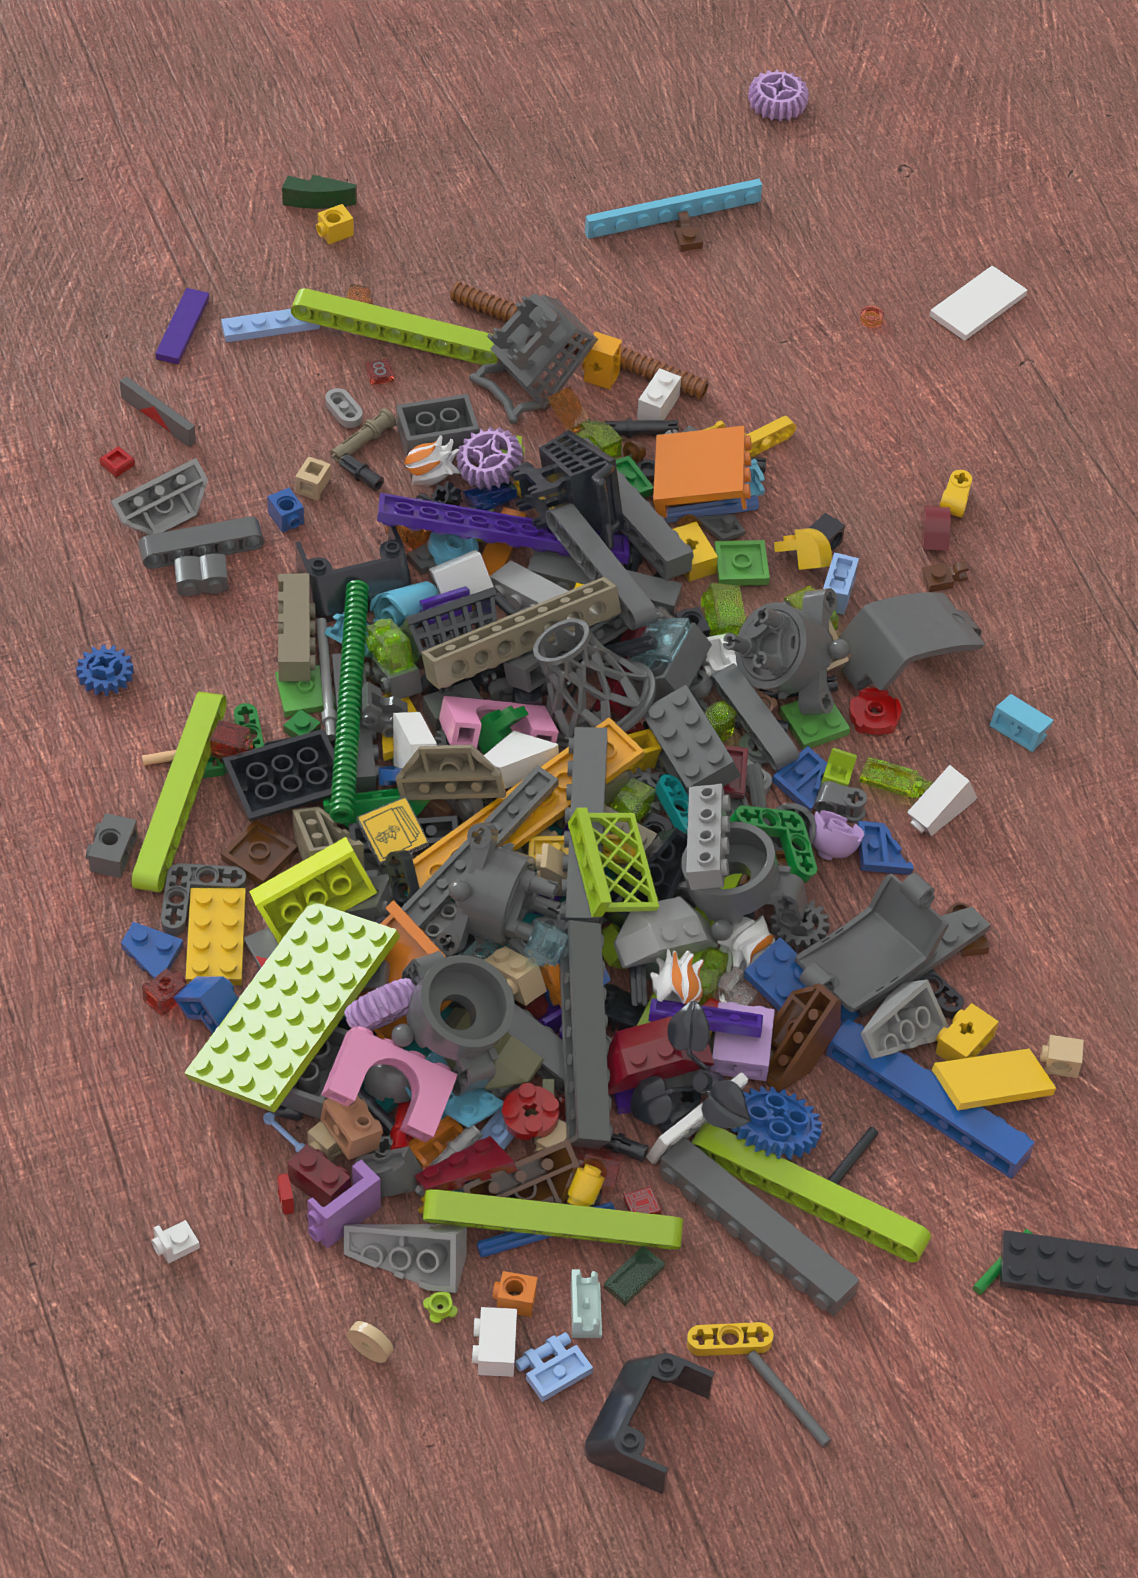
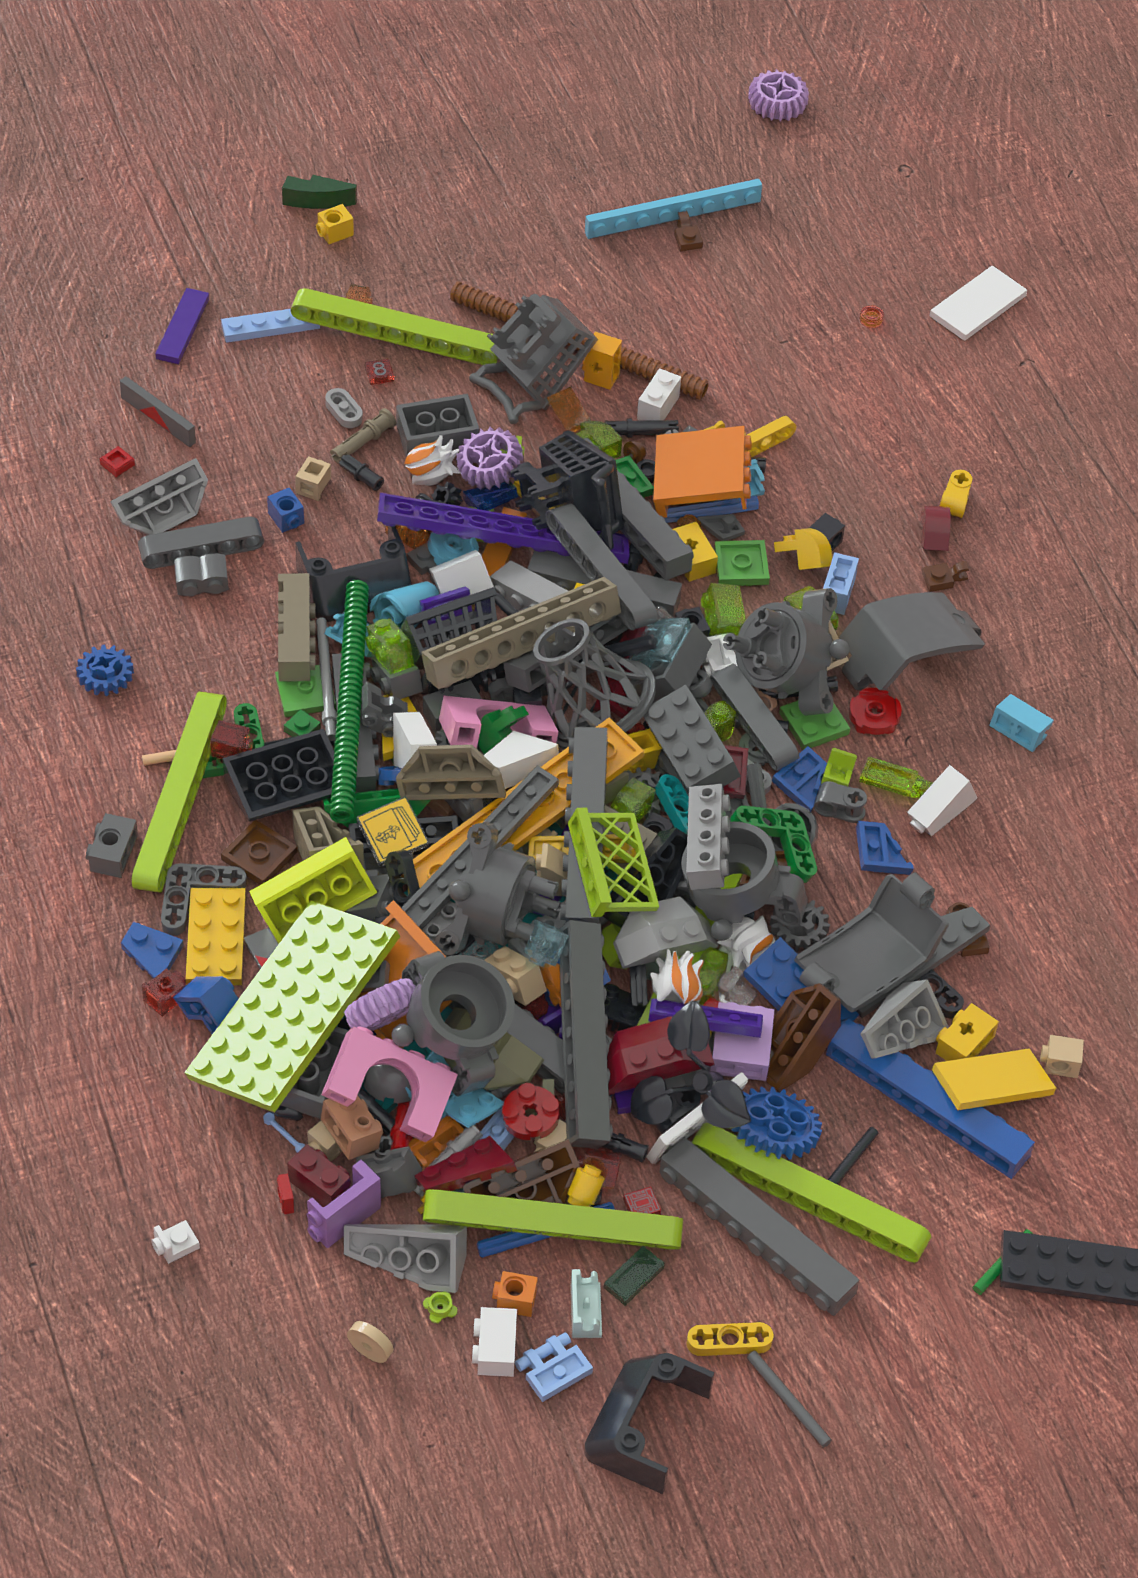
(834, 836): lavender cylinder -> none

